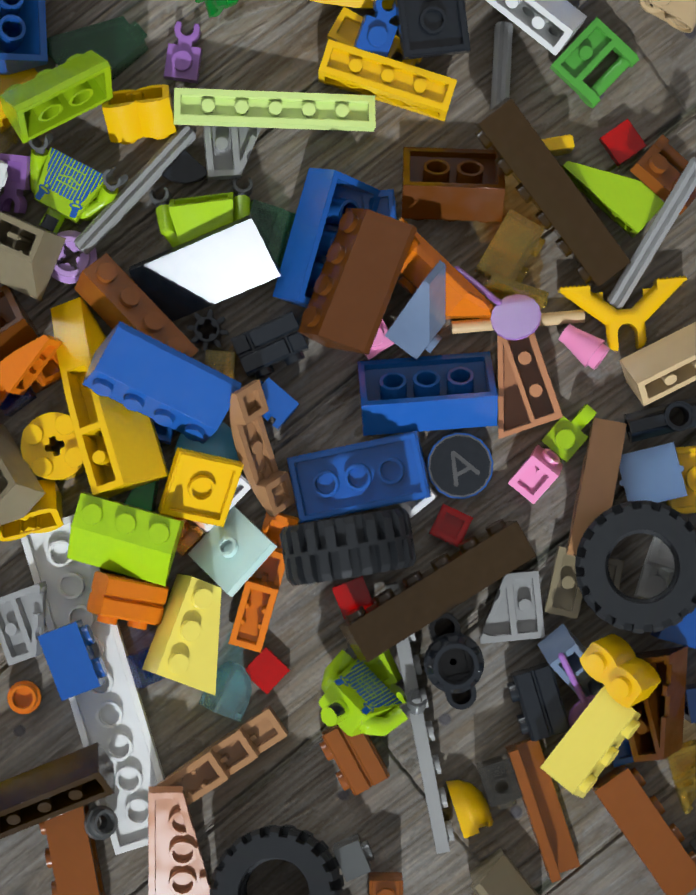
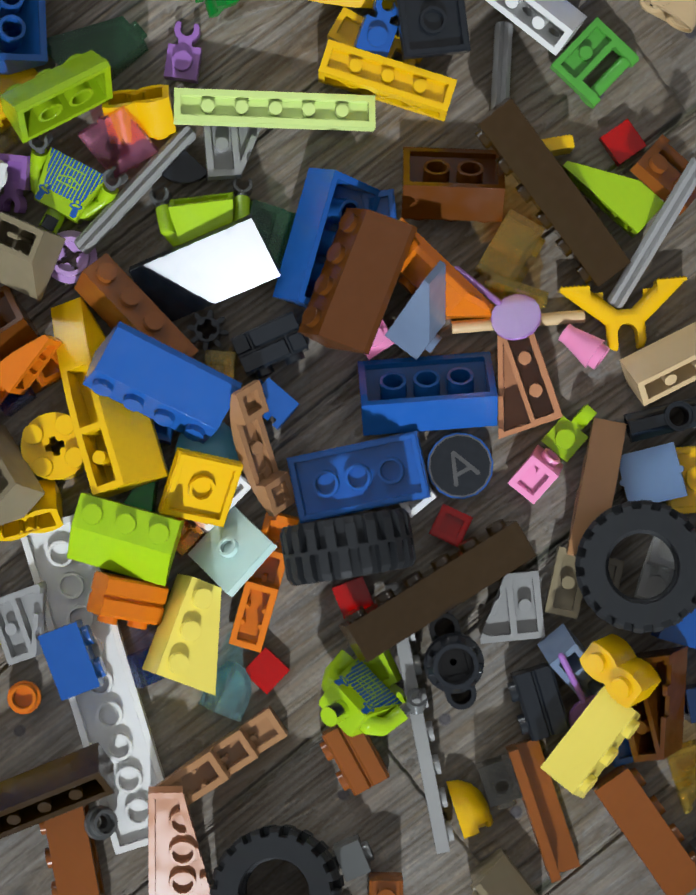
(118, 141): none -> clear pink piece

